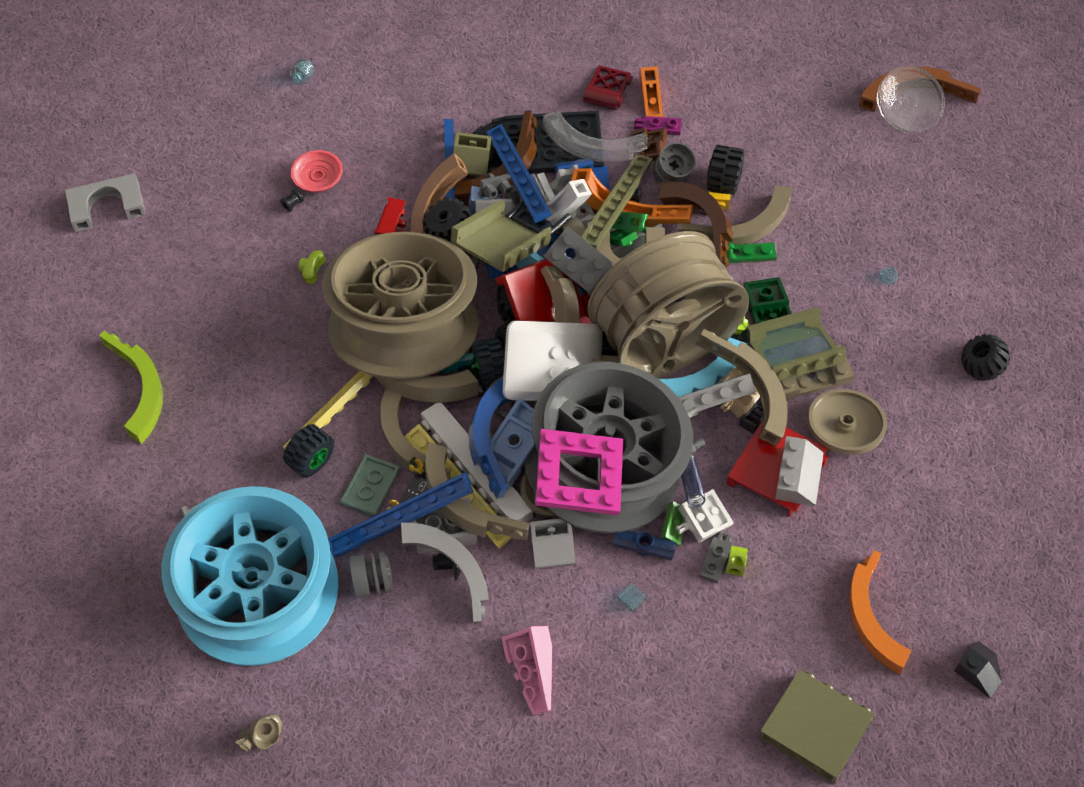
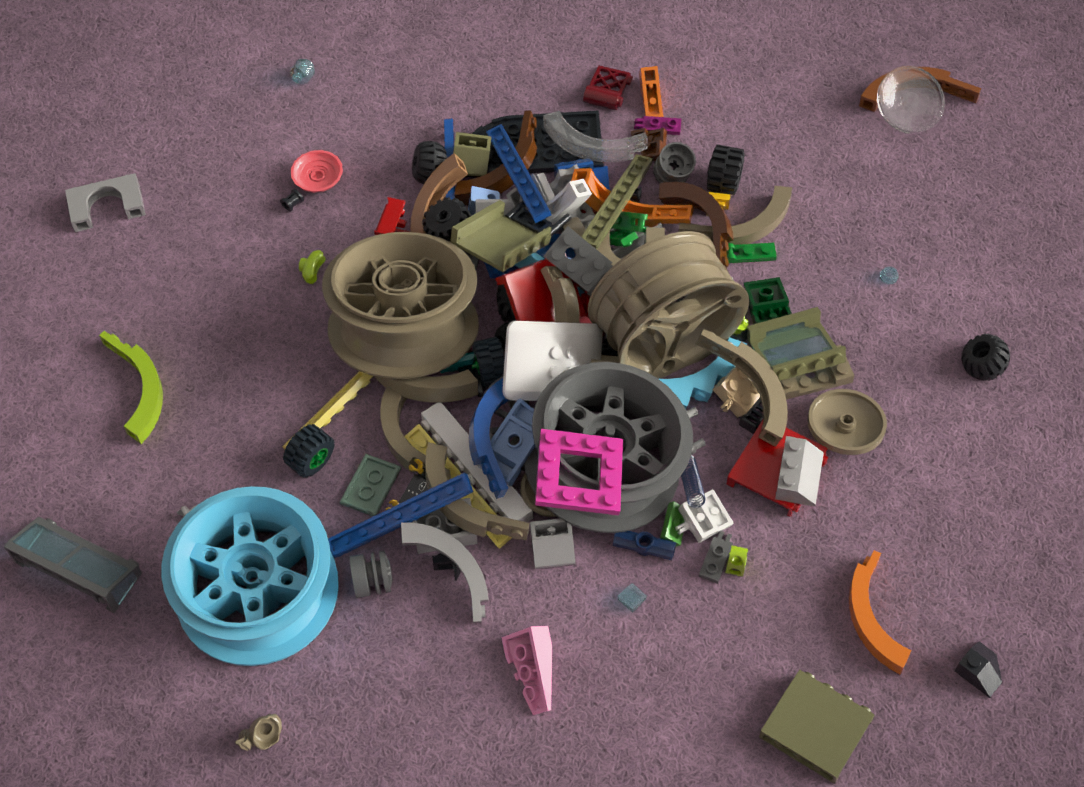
(74, 561): none -> windscreen
(426, 159): none -> black wheel
(492, 186): dark grey hips -> none
(718, 393): light grey plate -> none

